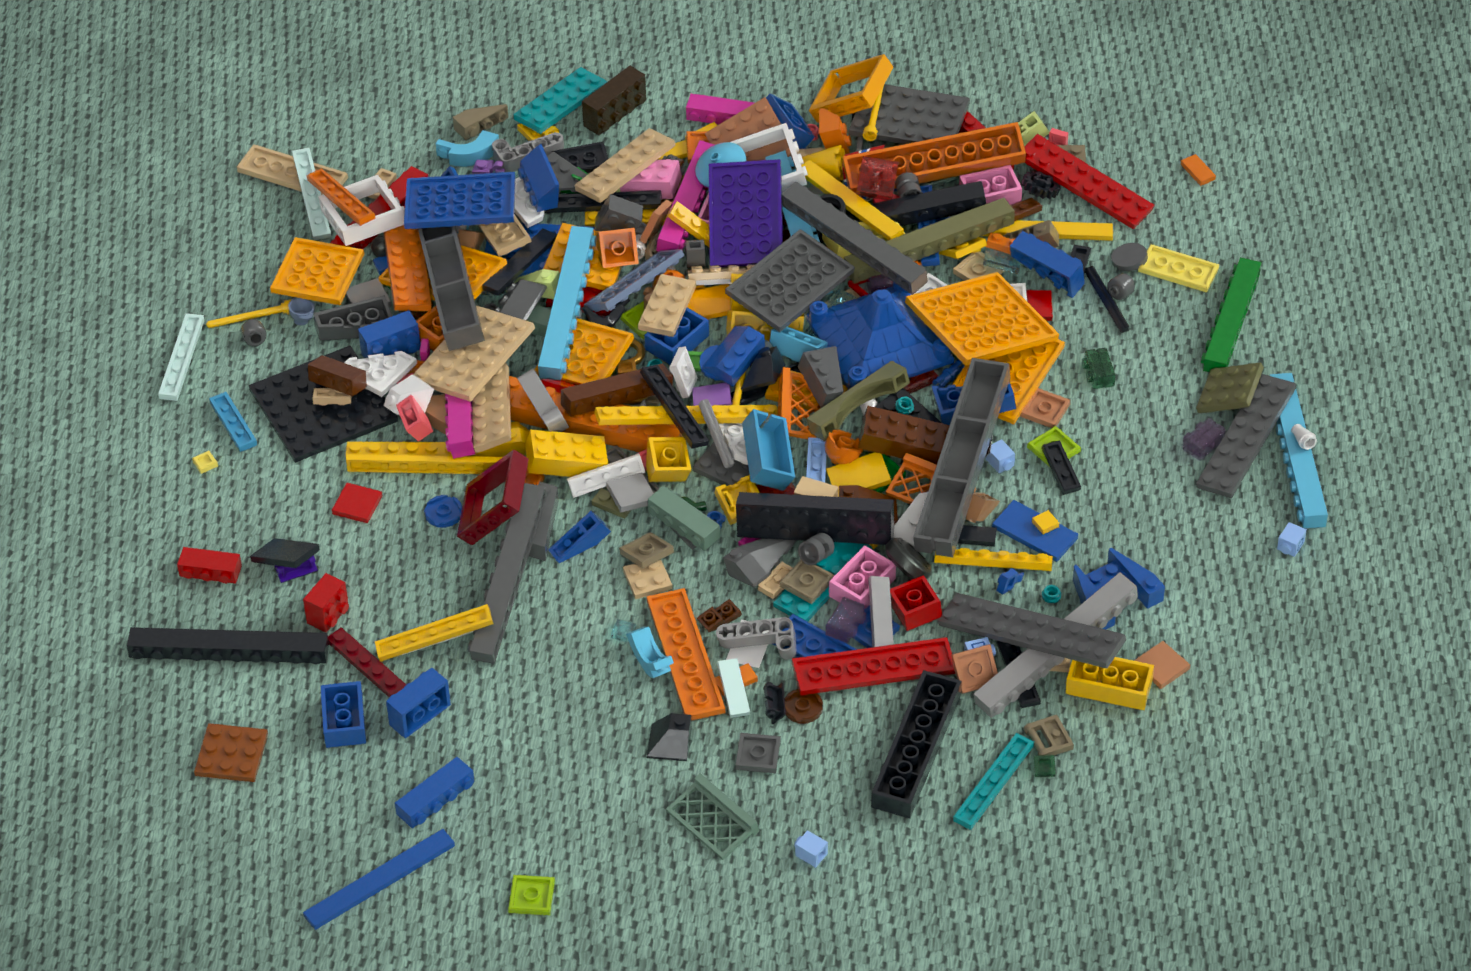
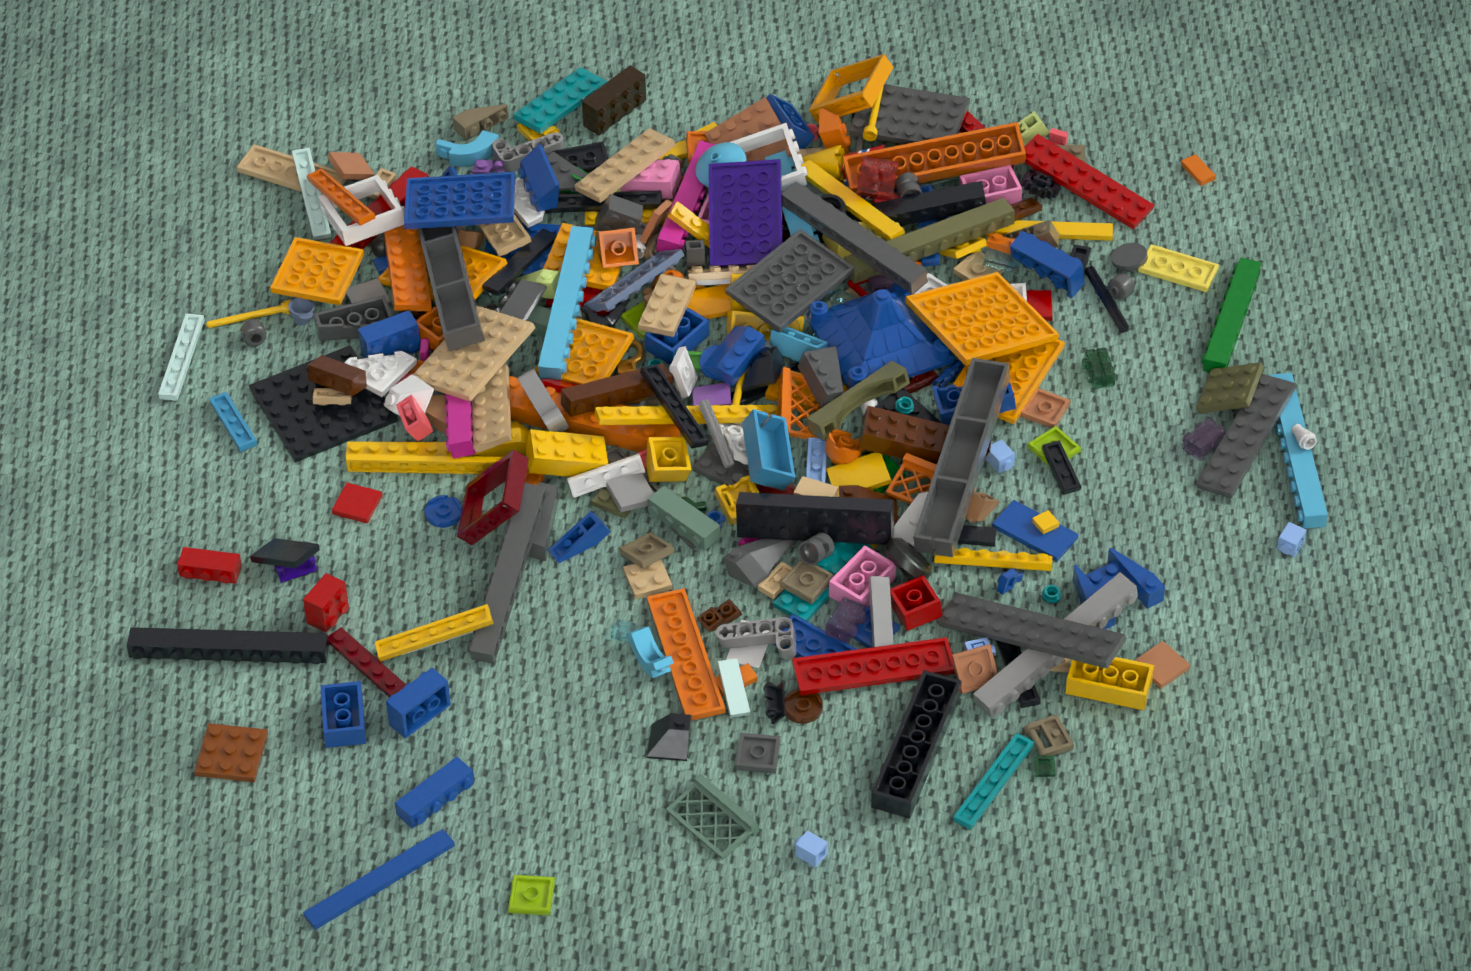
(205, 462): light yellow tile -> none
(350, 165): none -> nougat tile
(713, 109): dark pink brick -> none

